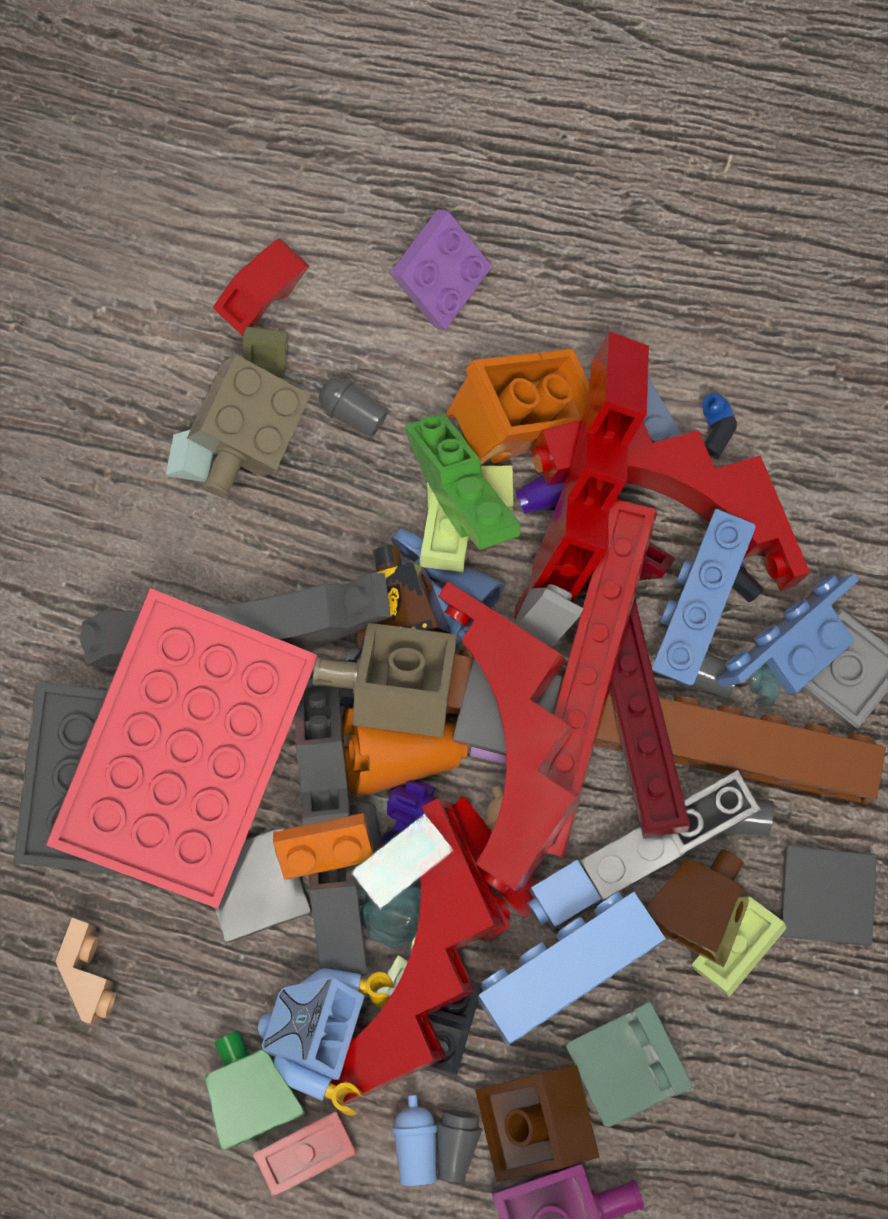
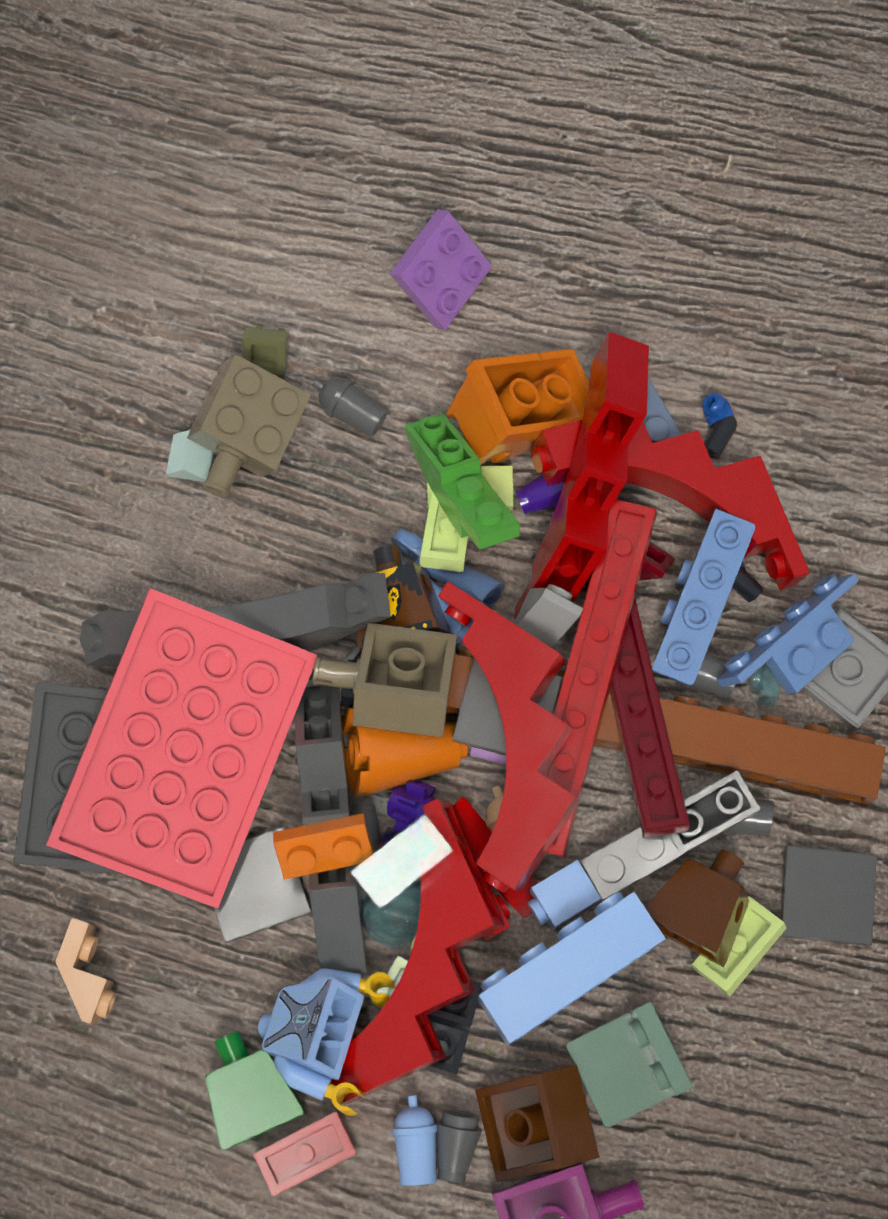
(260, 283): red slope -> none

